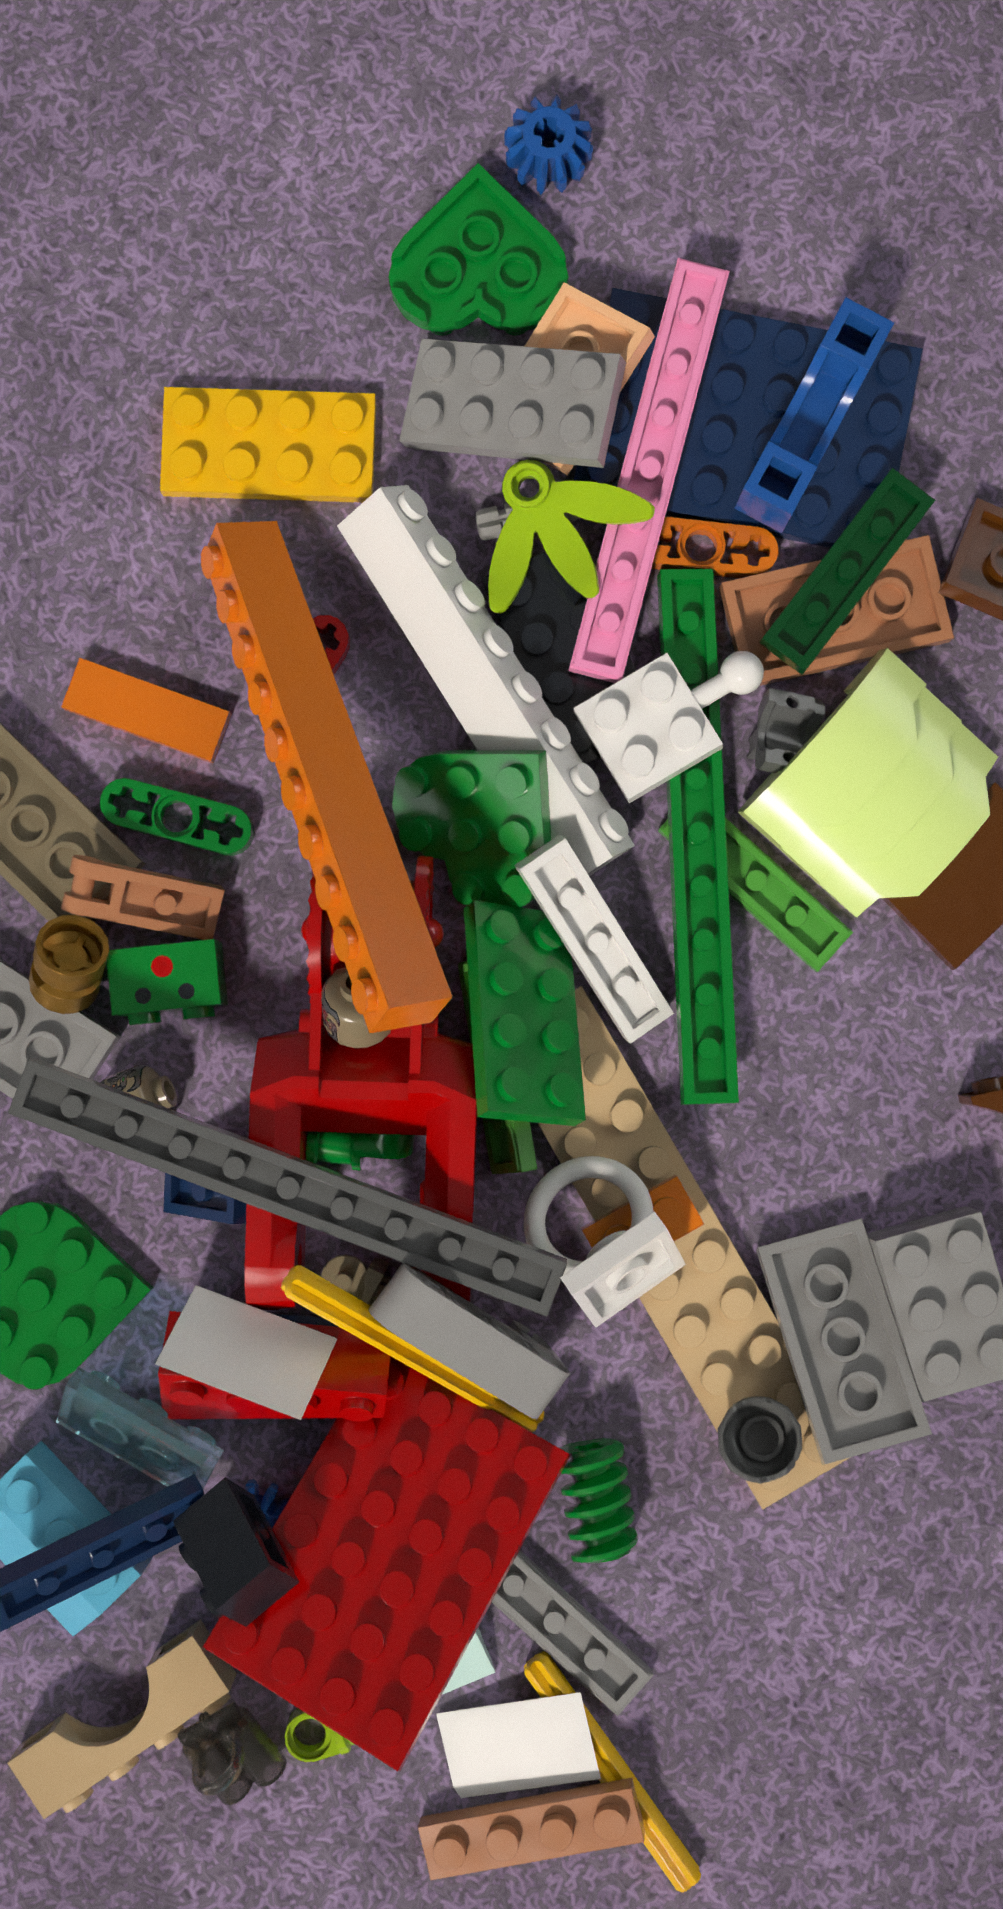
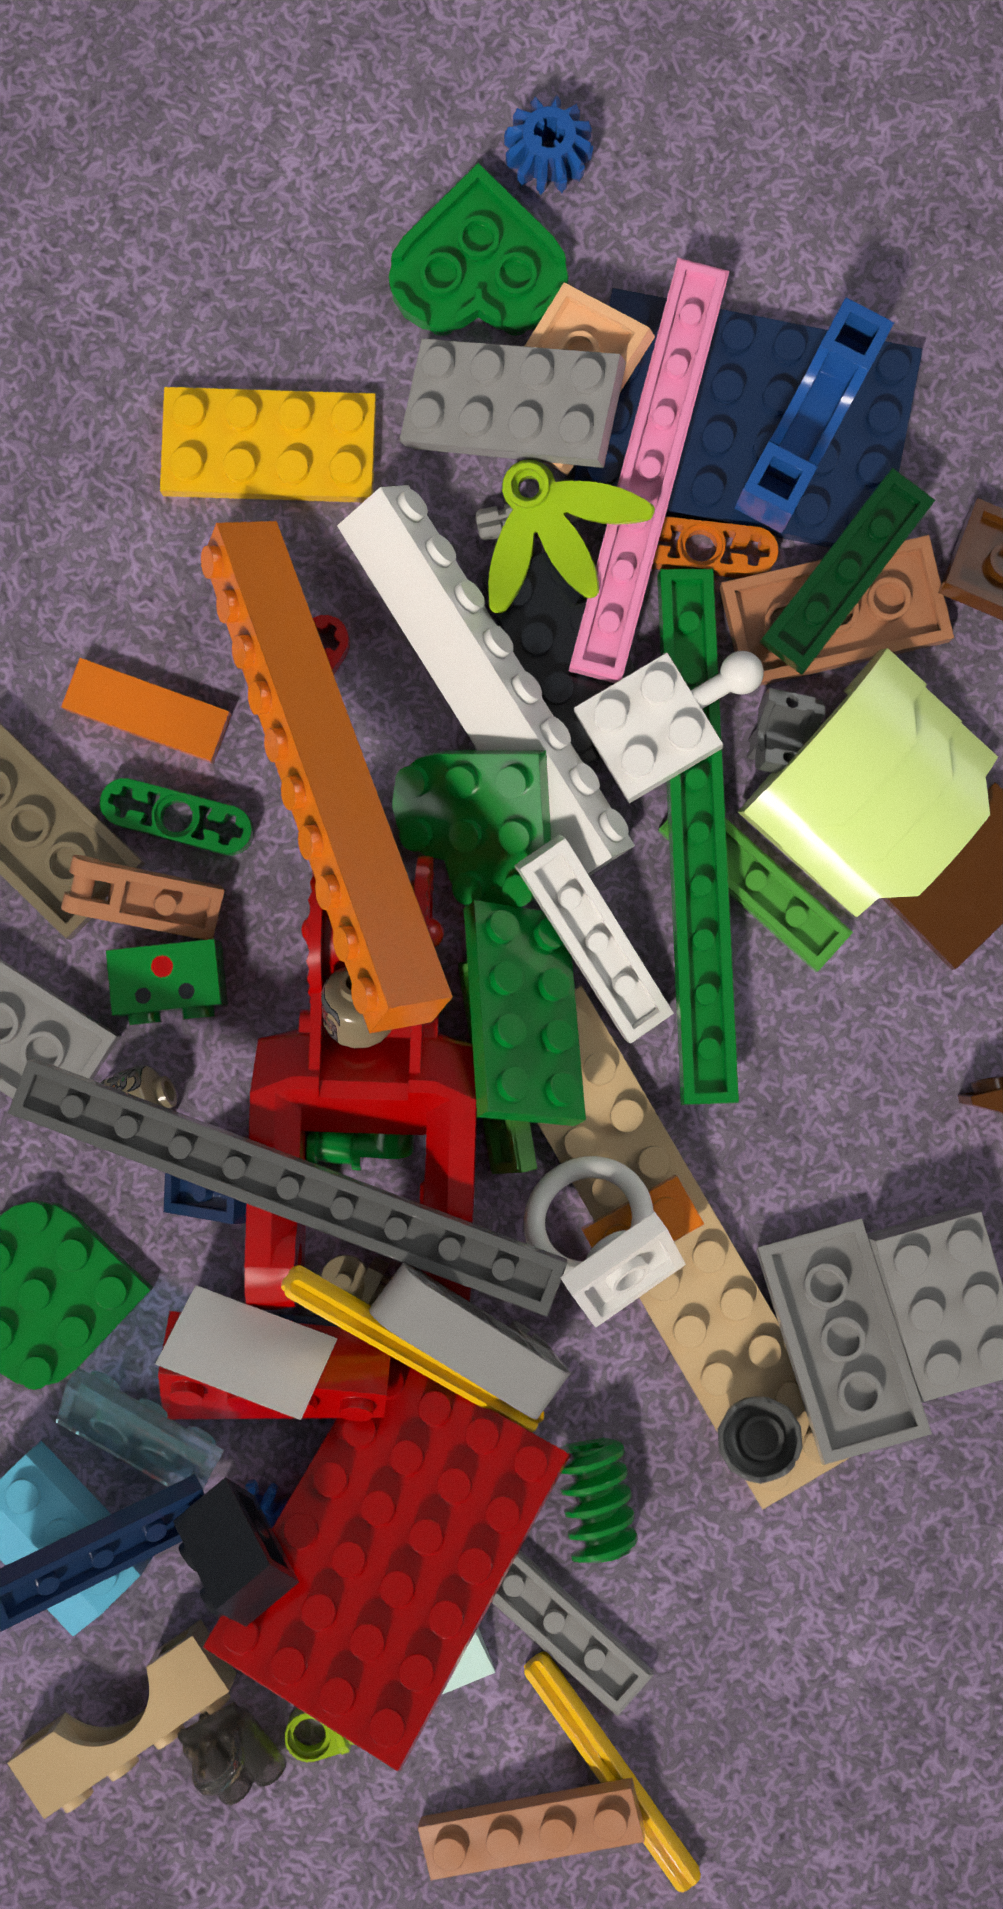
(68, 964): pearl gold wheel -> none
(518, 1745): white sticker -> none

